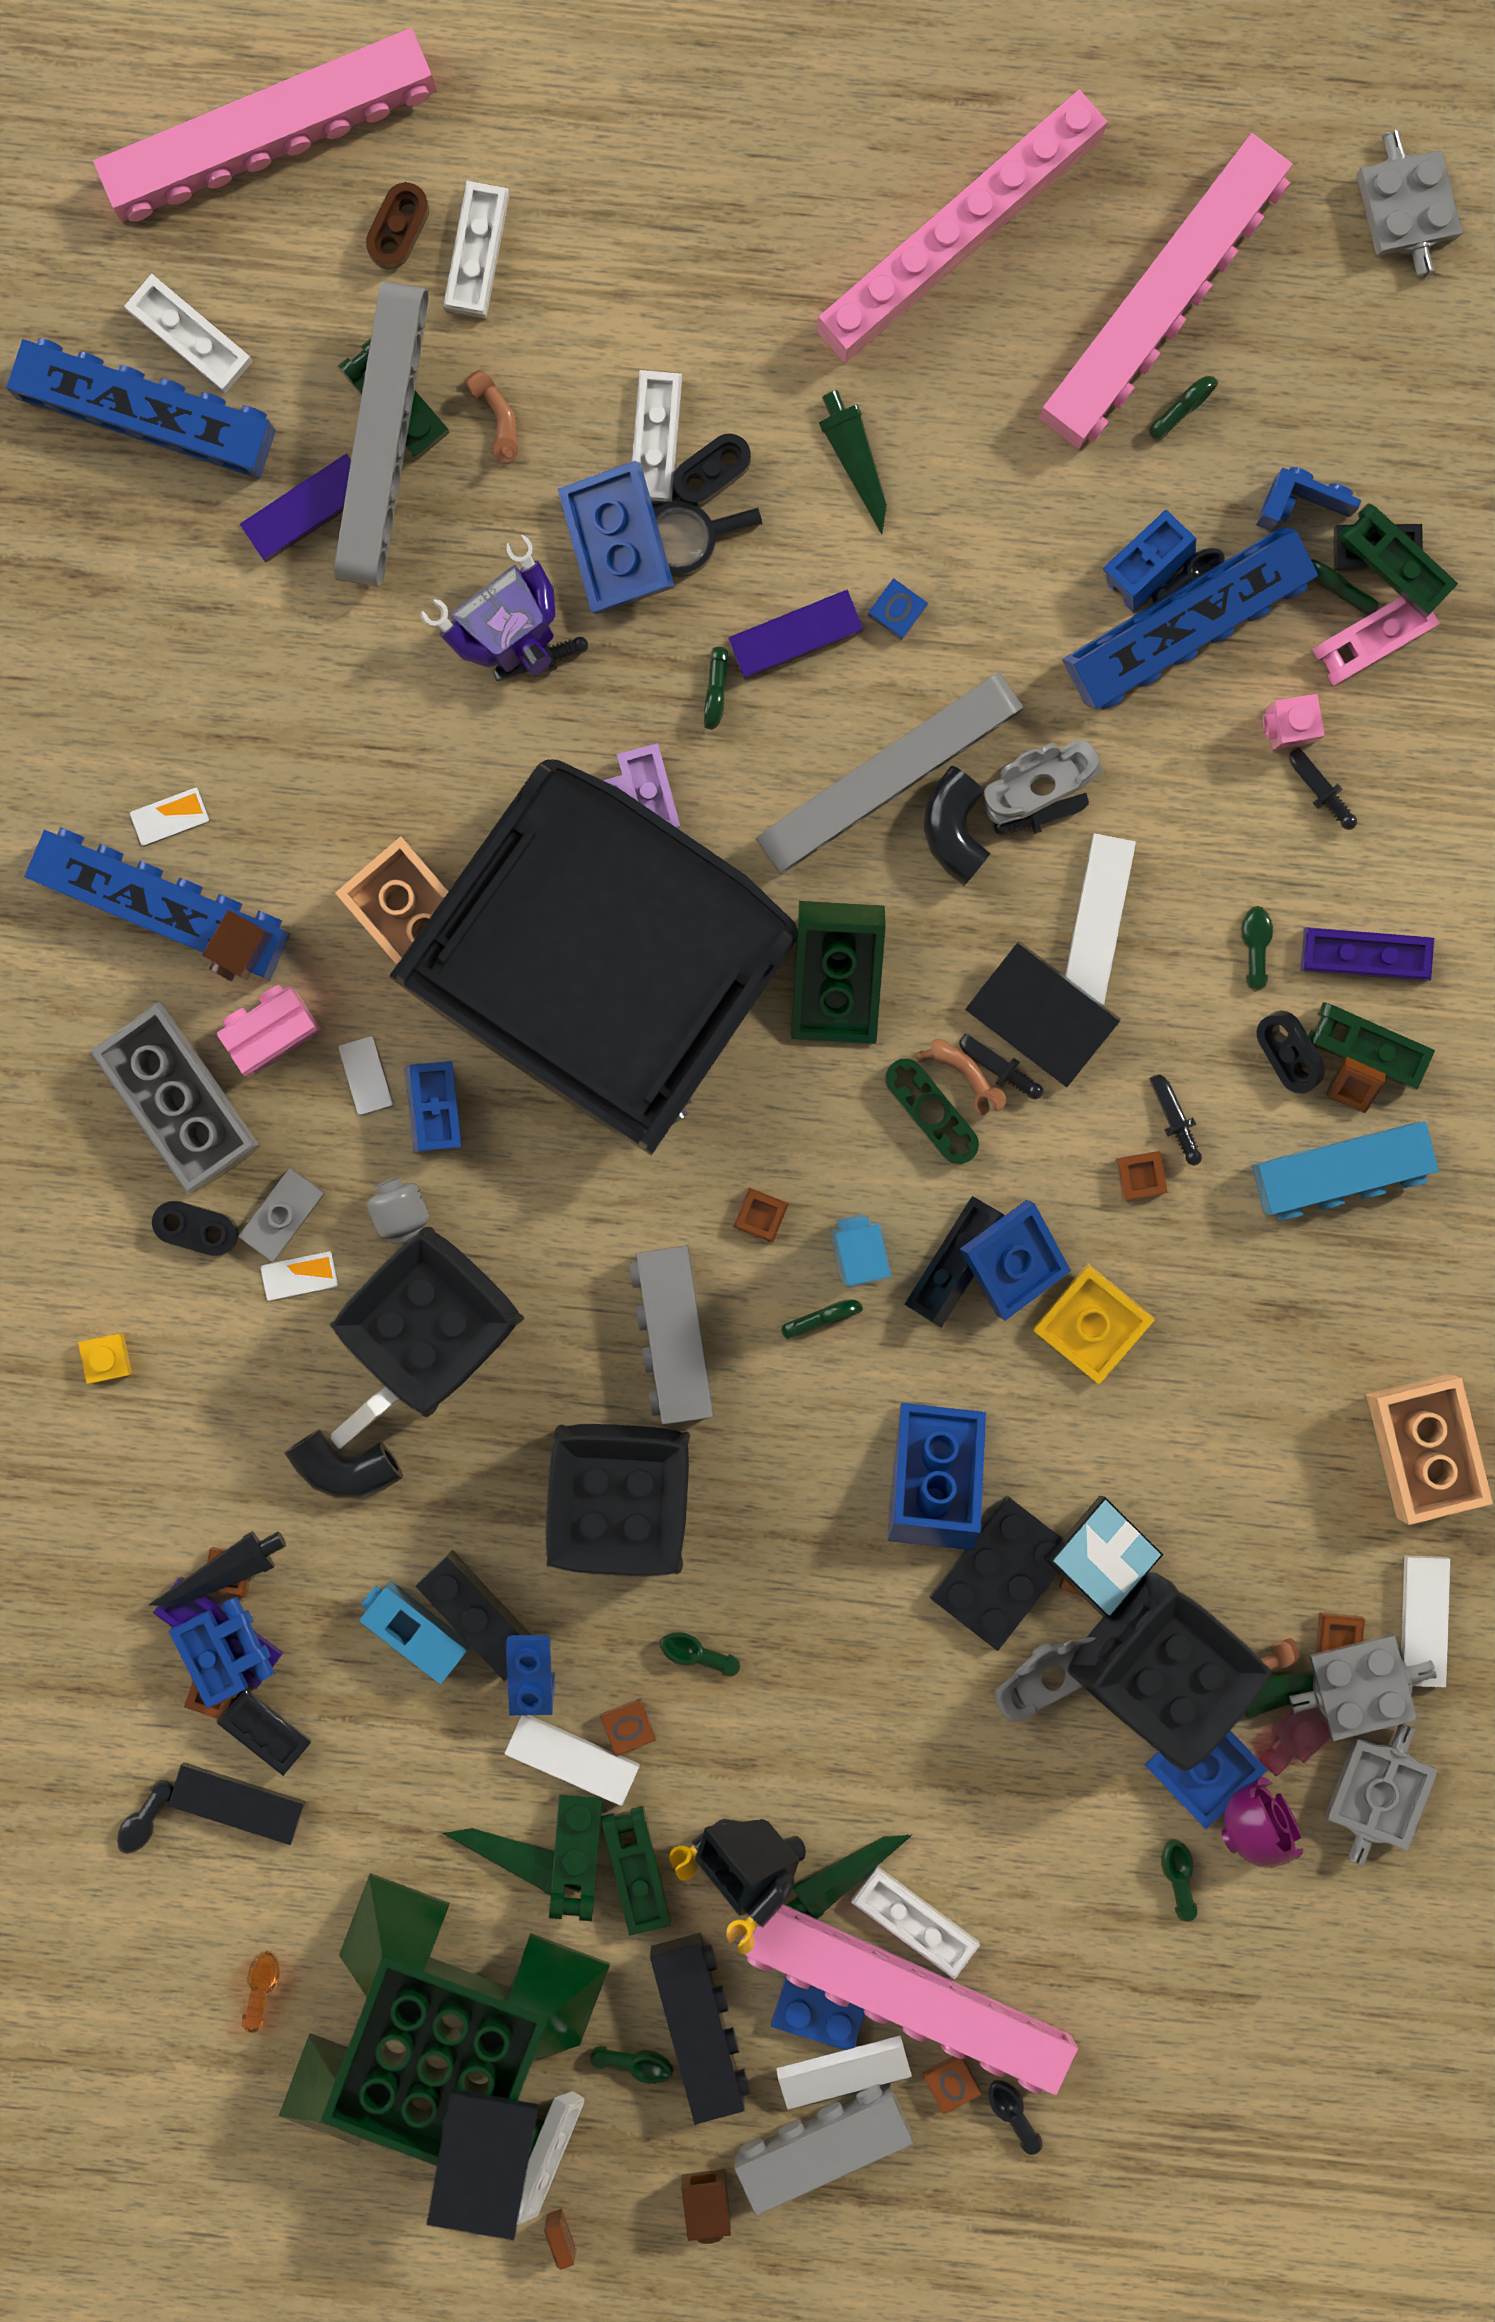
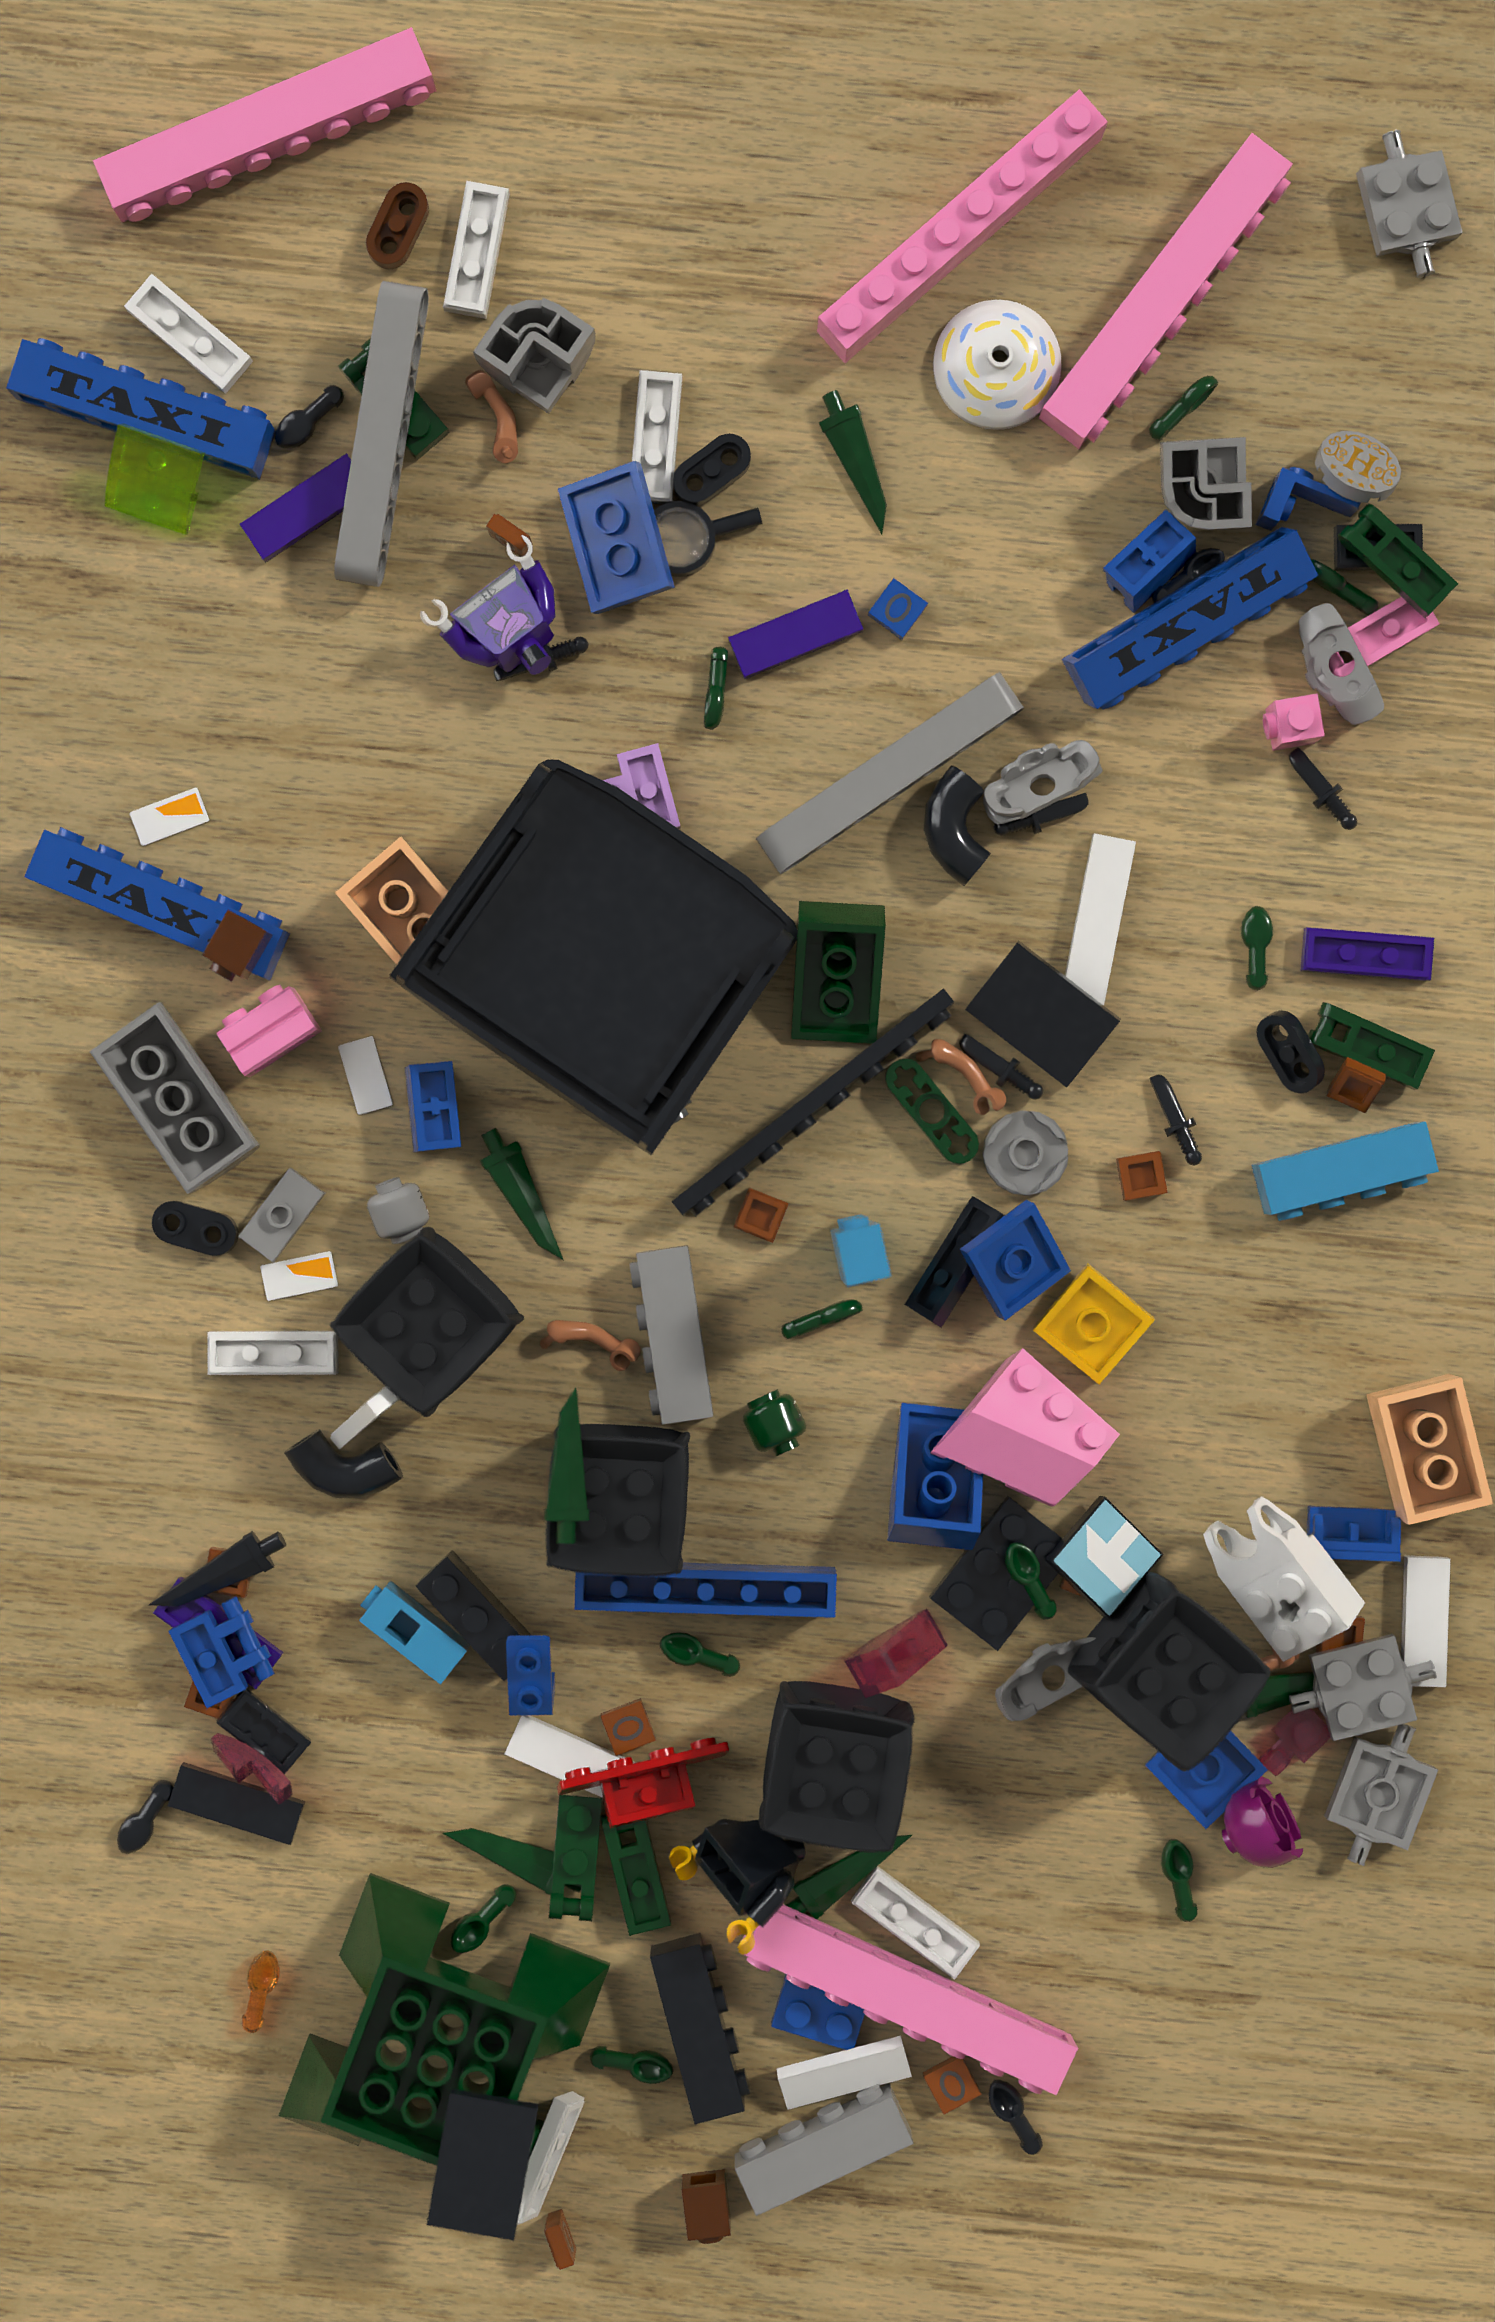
(105, 1358): yellow plate -> none
(153, 478): none -> clear neon green slope
(243, 1760): none -> clear pink slope
(272, 1353): none -> white tile
(299, 425): none -> black piece
(474, 1927): none -> dark green piece
(506, 532): none -> dark orange tile
(514, 1180): none -> dark green bar
(536, 350): none -> light grey brick
(567, 1482): none -> dark green bar
(621, 1351): none -> nougat piece
(648, 1787): none -> red bracket
(715, 1590): none -> blue brick
(774, 1422): none -> dark green head
(829, 1093): none -> black plate
(836, 1767): none -> black piece
(896, 1654): none -> clear pink slope
(990, 391): none -> white dish
(1025, 1152): none -> light grey tile
(1025, 1570): none -> dark green piece
(1028, 1432): none -> bright pink wedge
(1206, 482): none -> light grey brick
(1284, 1580): none -> white brick
(1353, 695): none -> light grey piece
(1356, 1532): none -> blue hinge
(1358, 466): none -> light grey tile

